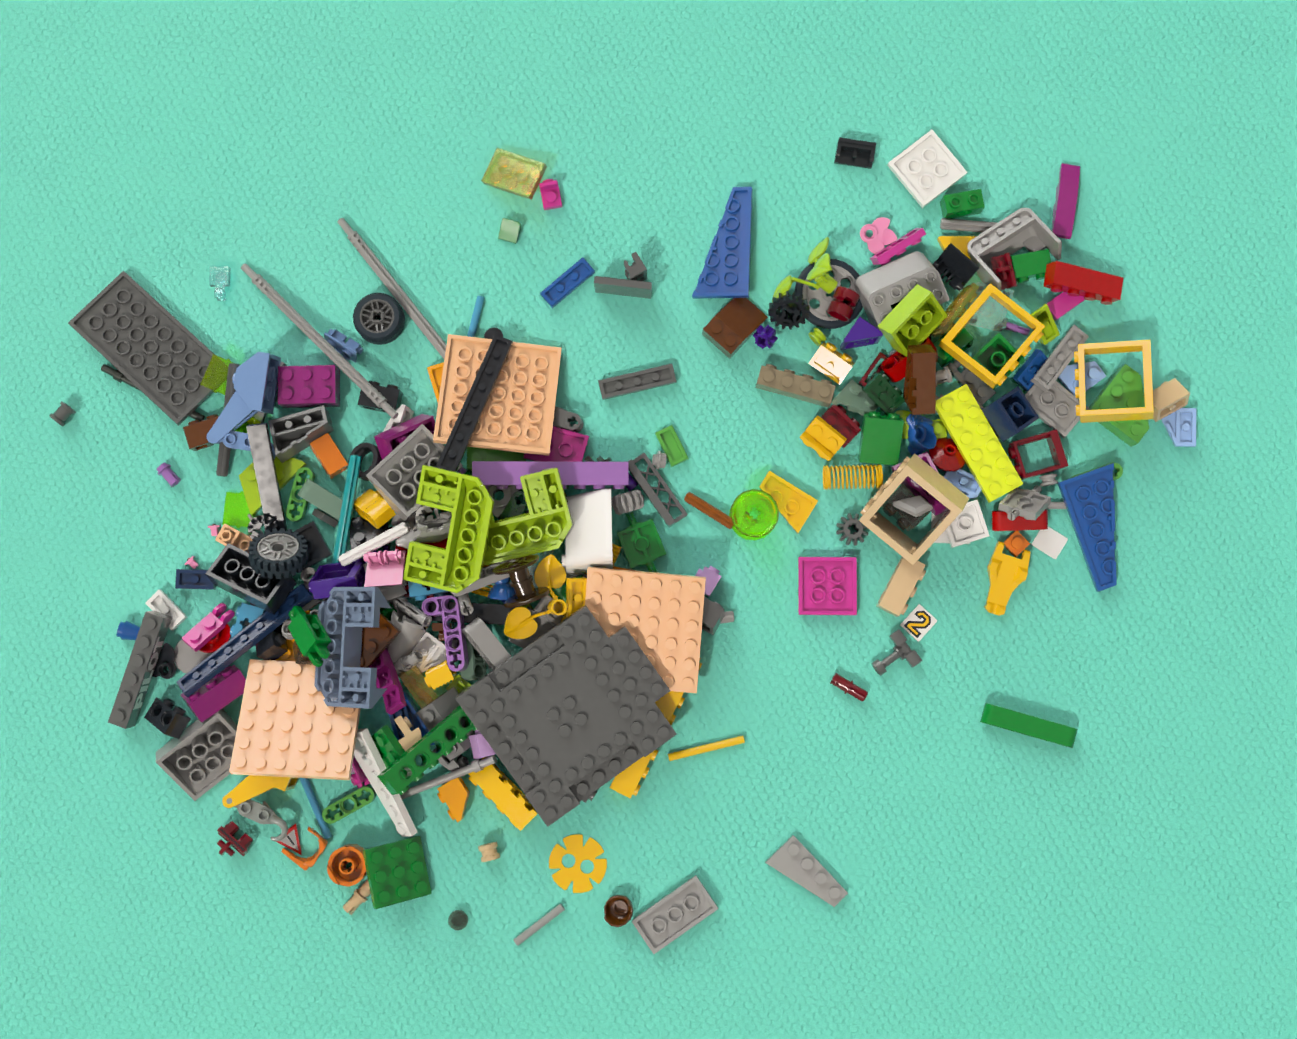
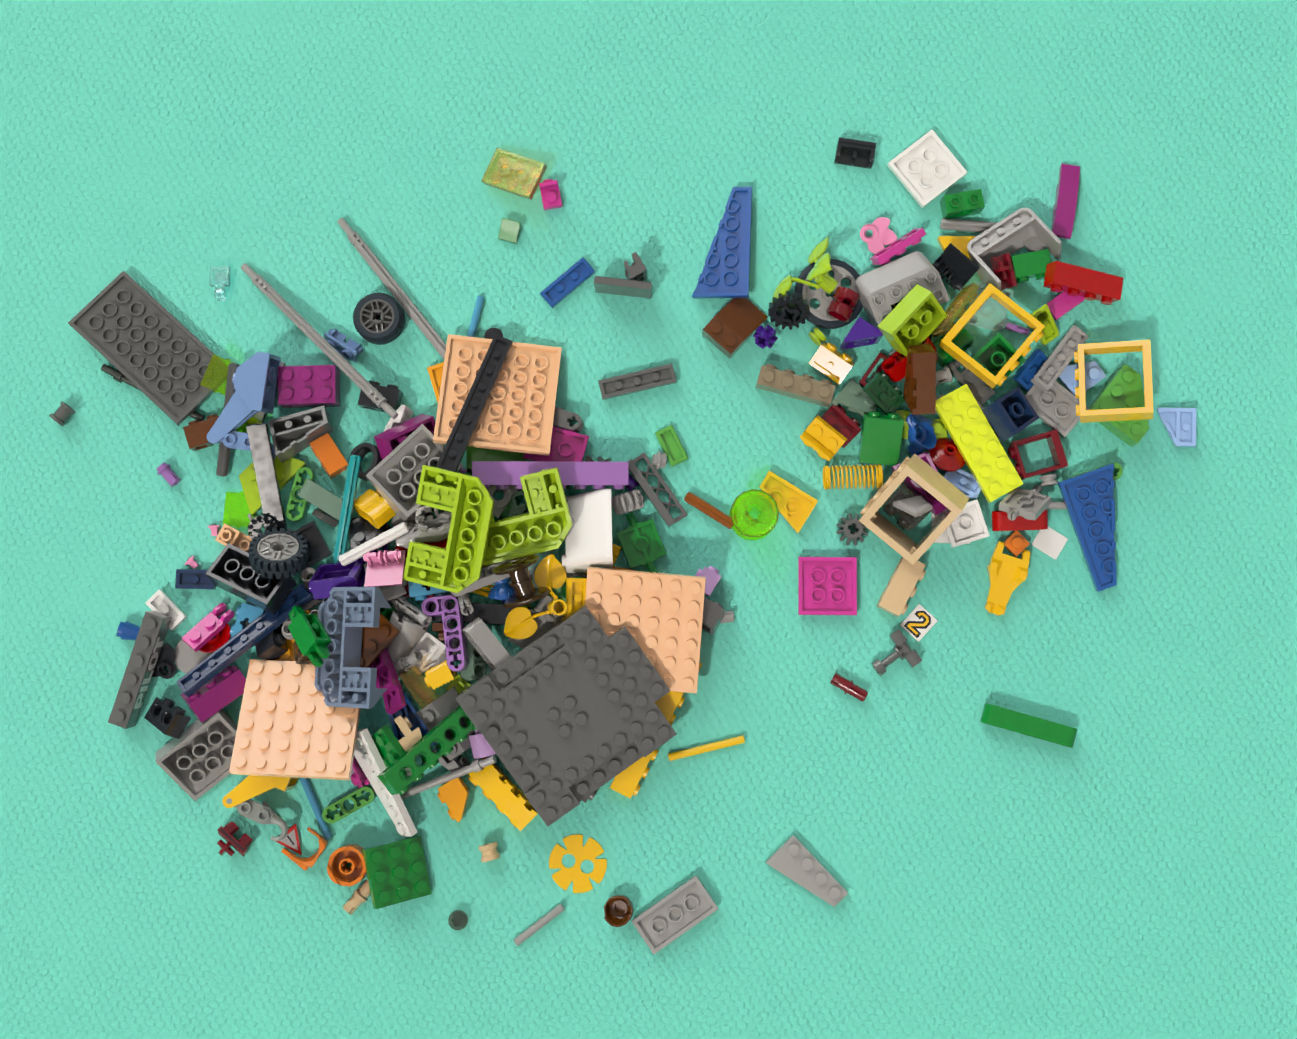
(1169, 398): tan brick -> none

